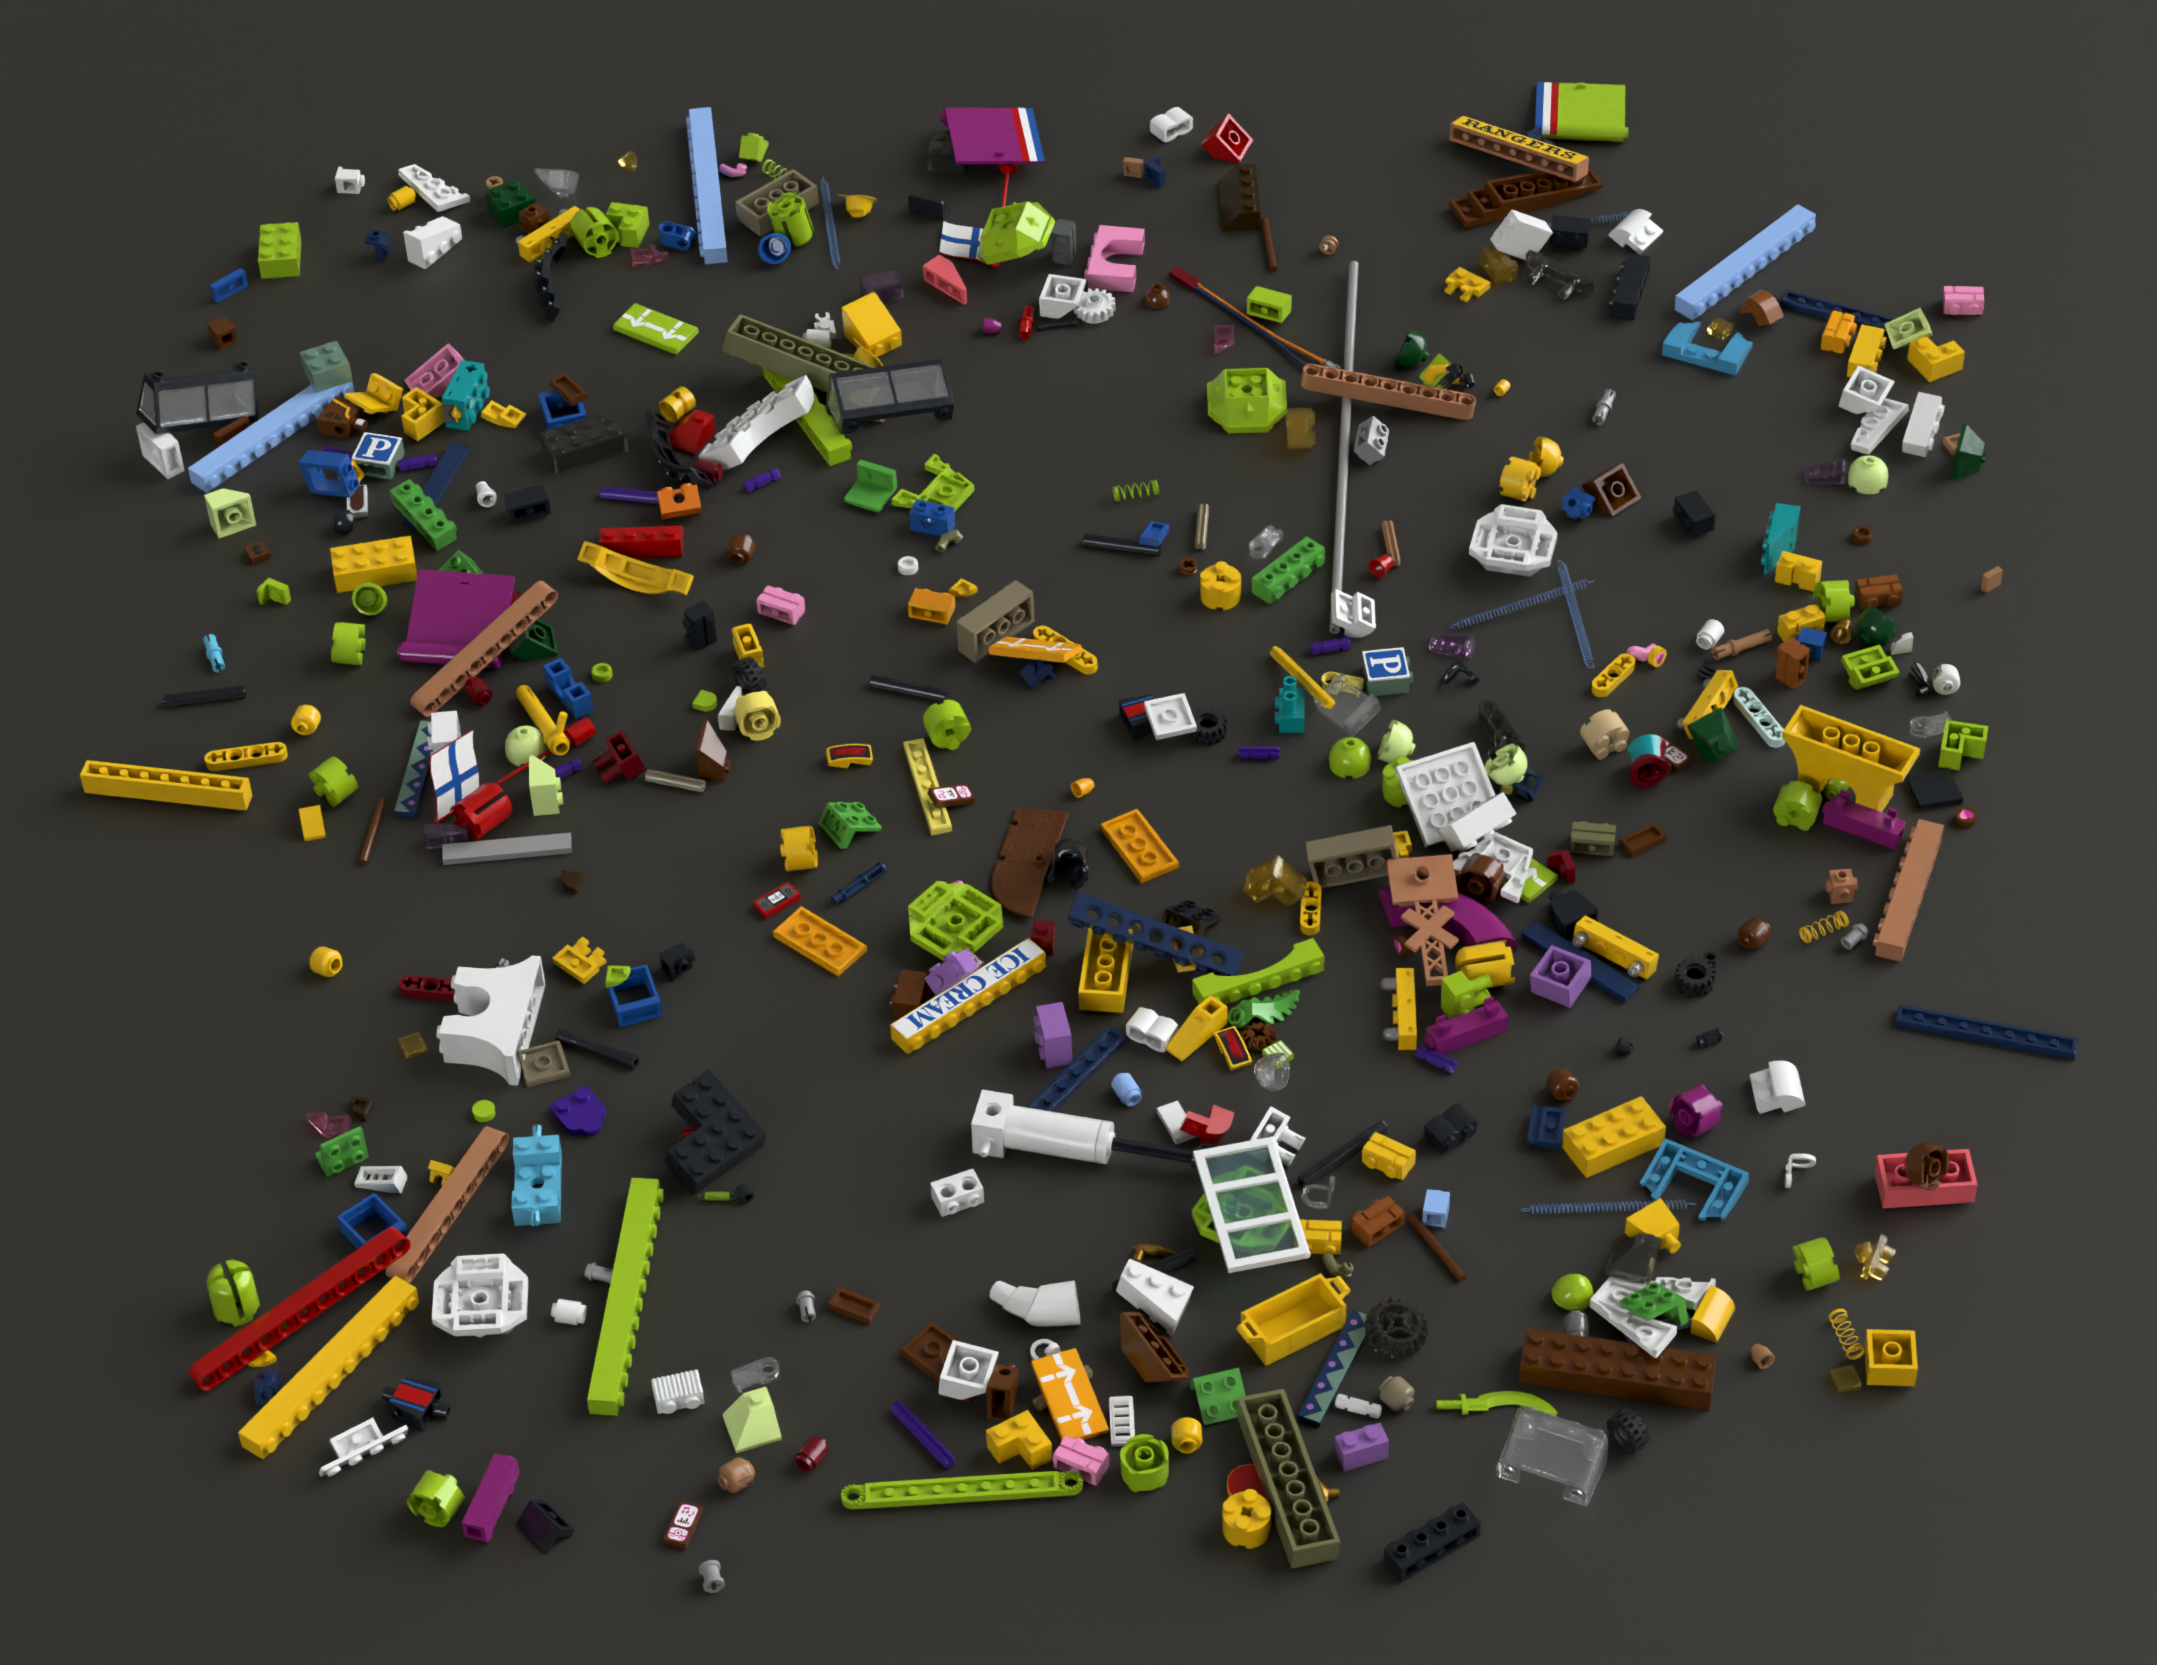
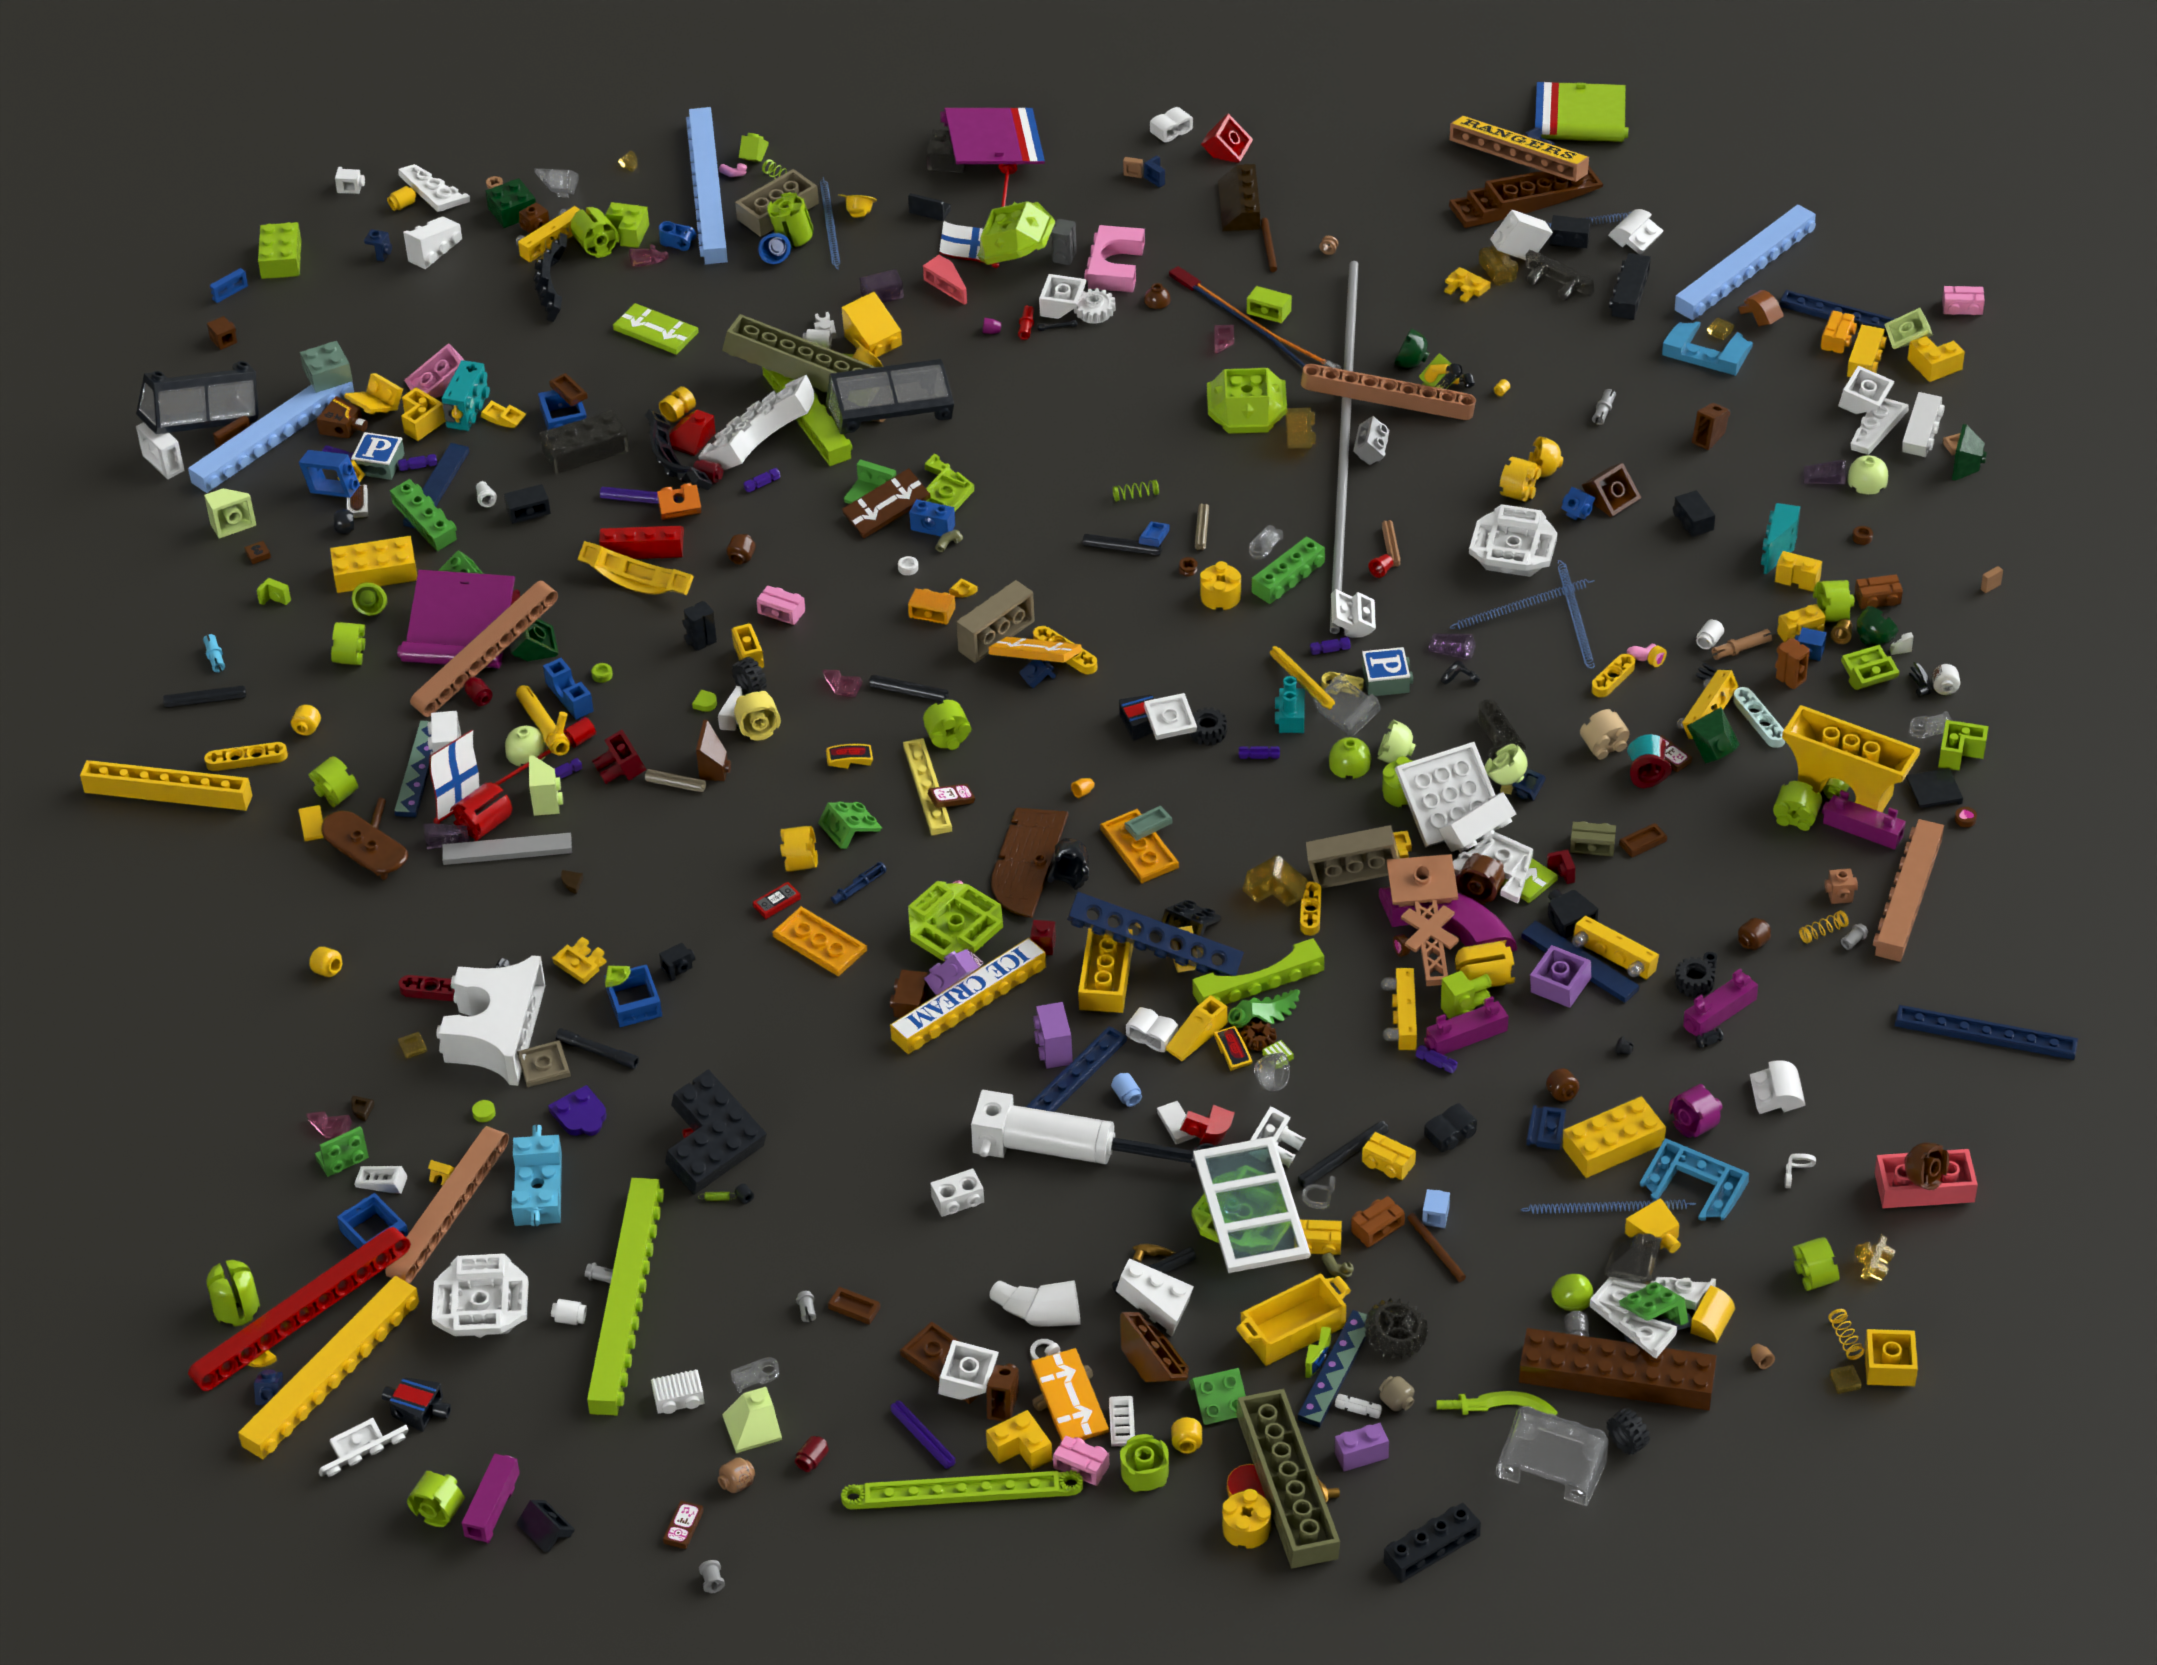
(363, 843): none -> reddish brown piece
(843, 685): none -> clear pink slope
(885, 503): none -> reddish brown tile
(1148, 823): none -> sand green tile
(1317, 1353): none -> lime slope
(1710, 425): none -> reddish brown torso
(1720, 1004): none -> magenta brick

